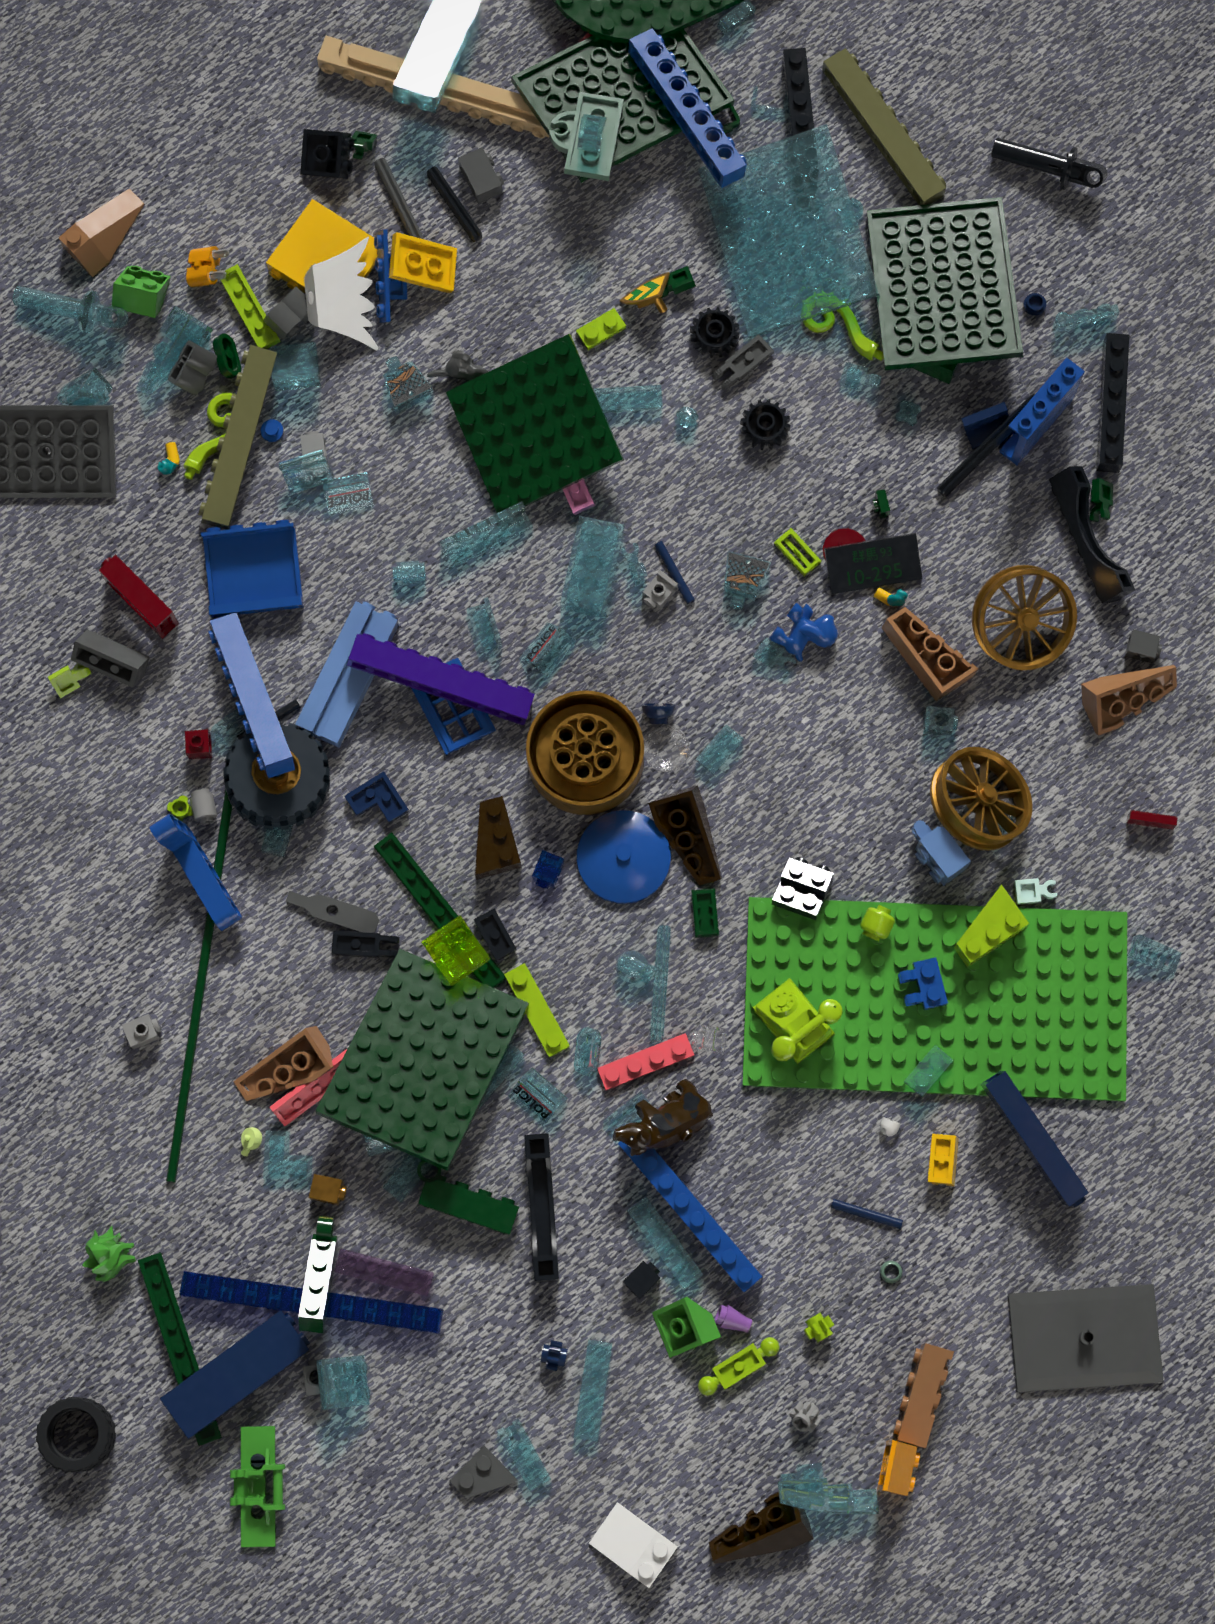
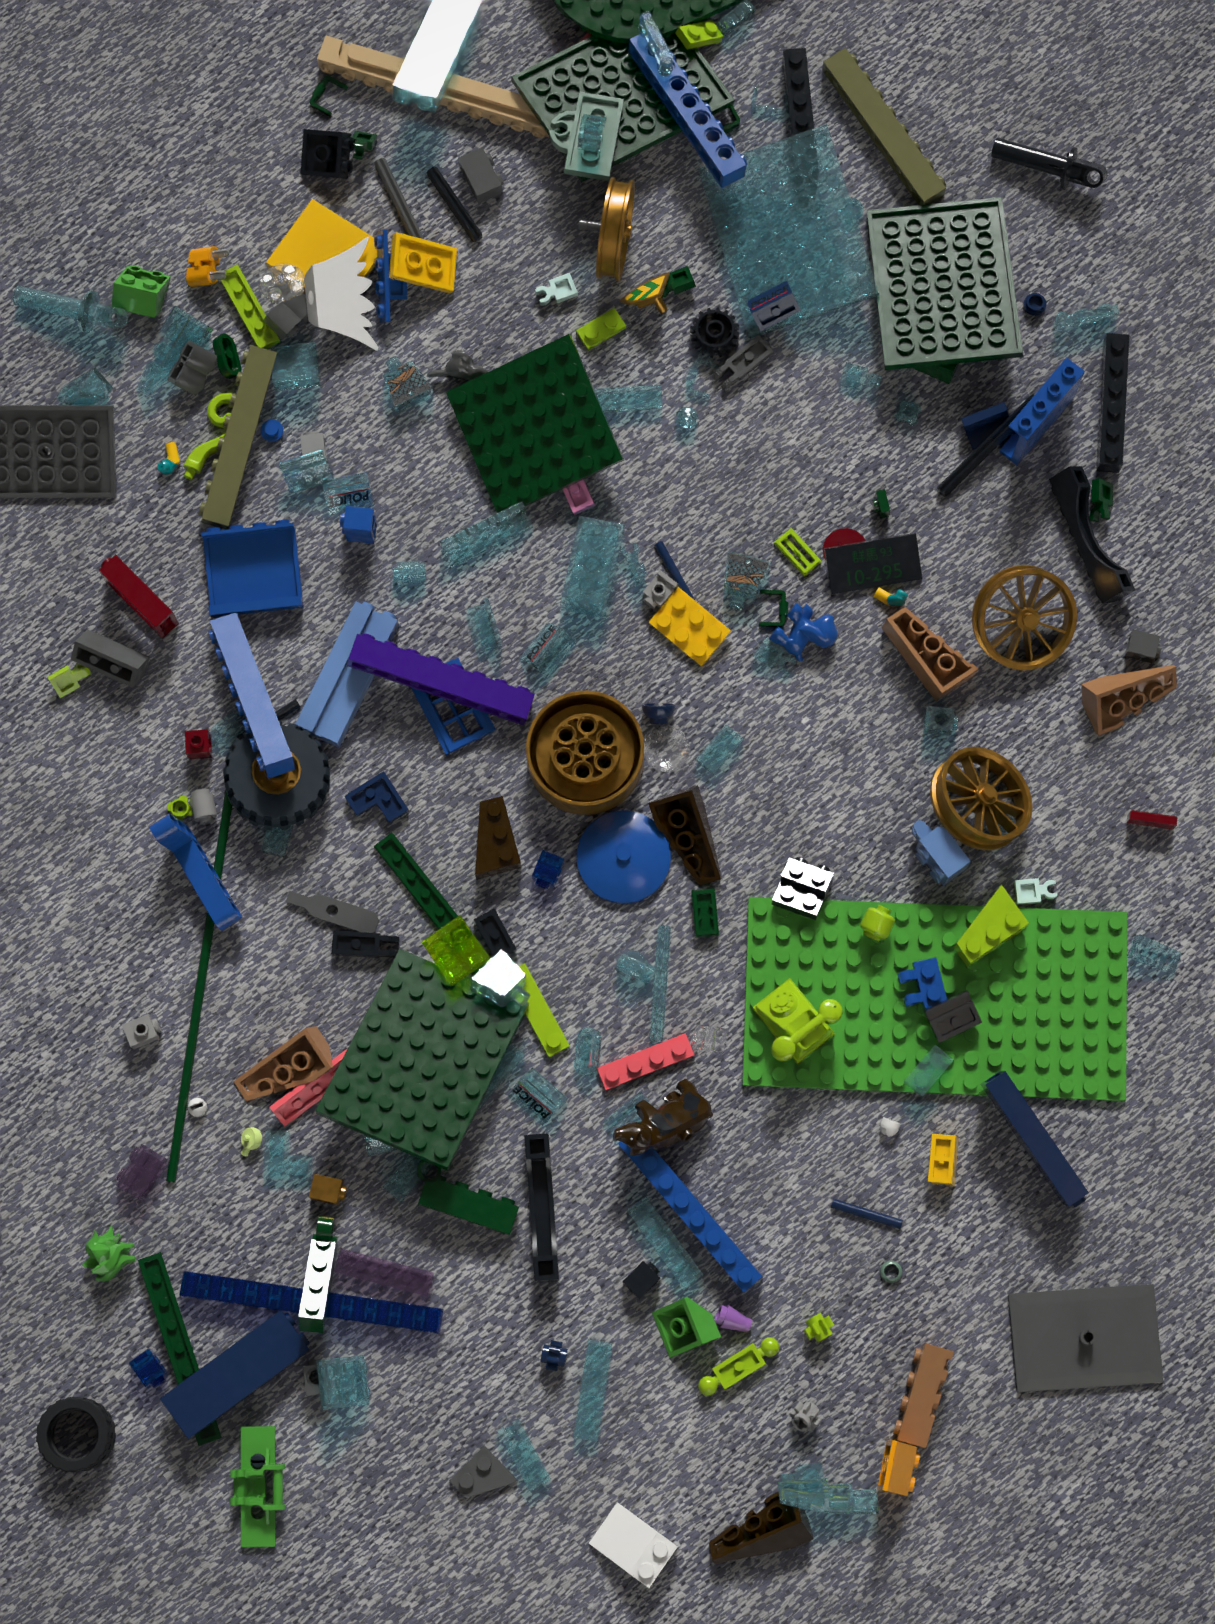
(100, 233): medium nougat wedge -> none
(141, 1172): none -> clear purple brick
(148, 1369): none -> clear blue brick
(198, 1111): none -> white hinge
(282, 283): none -> clear dish
(320, 88): none -> dark green piece
(359, 524): none -> blue brick
(500, 981): none -> torso
(560, 288): none -> light aqua plate
(614, 229): none -> pearl gold wheel
(656, 43): none -> clear light blue plate
(690, 626): none -> yellow plate
(692, 373): none -> clear light blue piece
(699, 34): none -> lime plate
(765, 436): black gear -> none
(773, 306): none -> dark blue panel
(783, 608): none -> dark green piece
(860, 342): lime plant -> none
(952, 1016): none -> black plate

